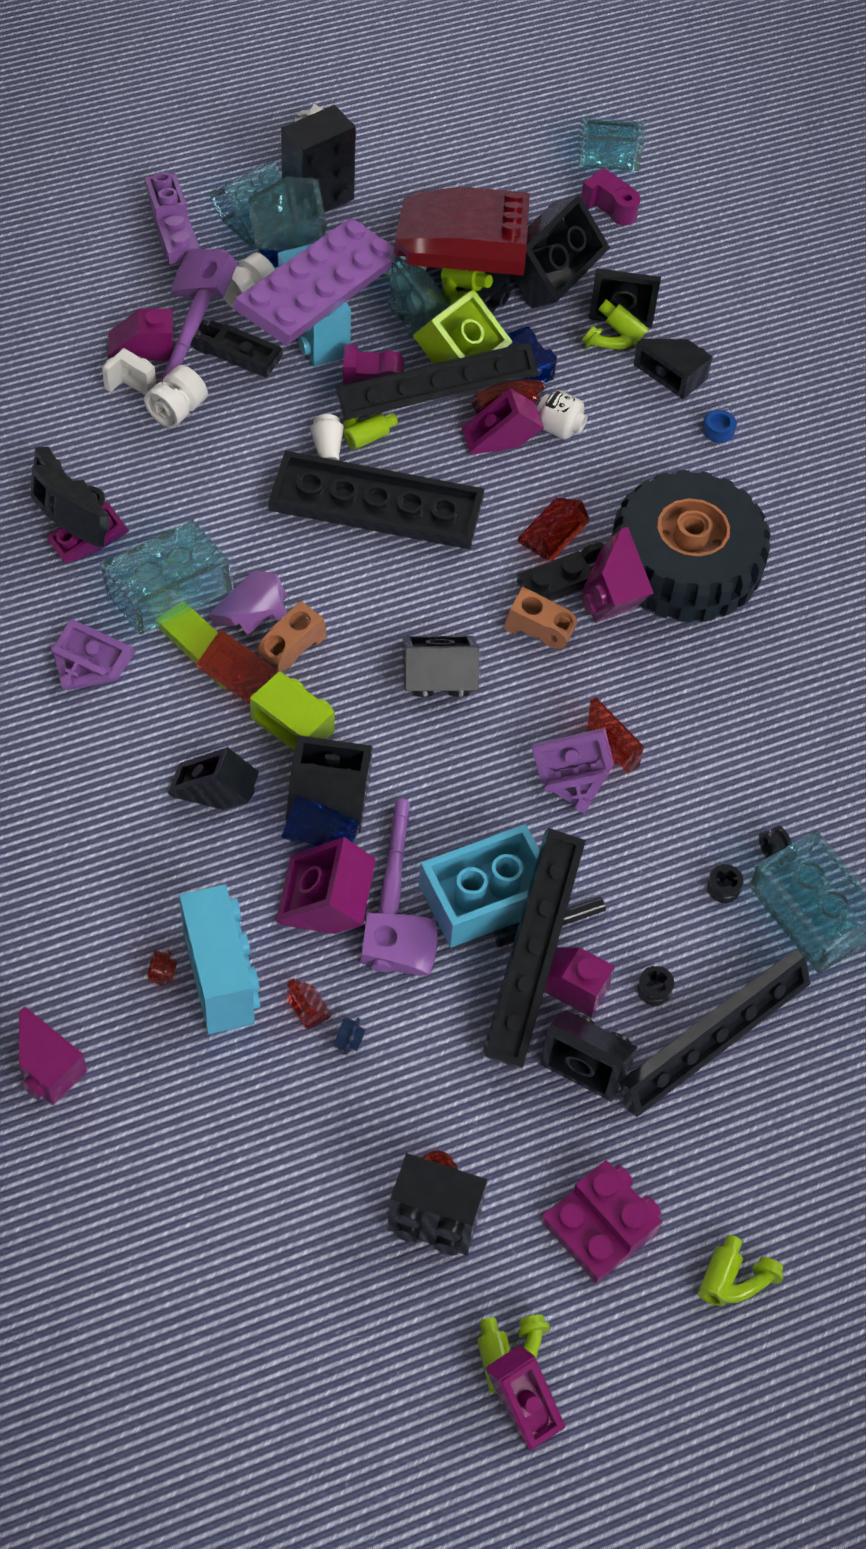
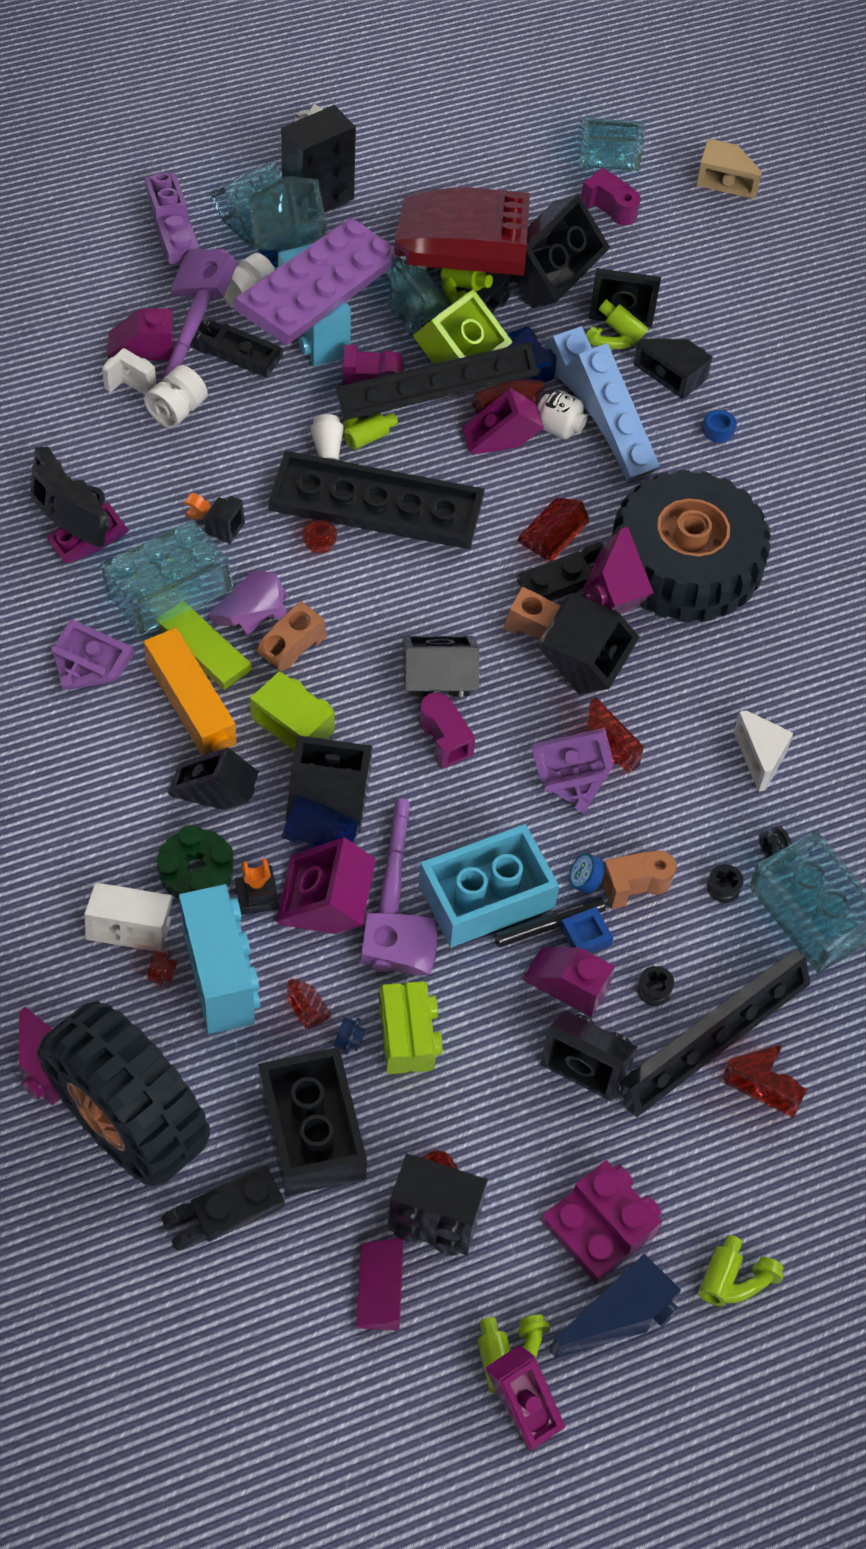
(124, 1092): none -> black wheel
(128, 917): none -> white hinge
(189, 845): none -> dark green plate
(190, 692): none -> light orange brick
(221, 519): none -> black piece
(225, 1208): none -> black hinge
(235, 666): clear red slope -> none
(257, 889): none -> black piece
(312, 1121): none -> black brick
(316, 542): none -> clear red plate
(380, 1285): none -> magenta slope
(408, 1027): none -> lime brick
(448, 728): none -> magenta leg
(533, 948): black plate -> none
(586, 873): none -> tile
(587, 643): none -> black slope
(587, 931): none -> blue plate
(598, 383): none -> light blue arch
(623, 1310): none -> dark blue slope
(637, 874): none -> nougat leg
(728, 170): none -> tan slope
(754, 1077): none -> clear red slope
(762, 746): none -> white slope

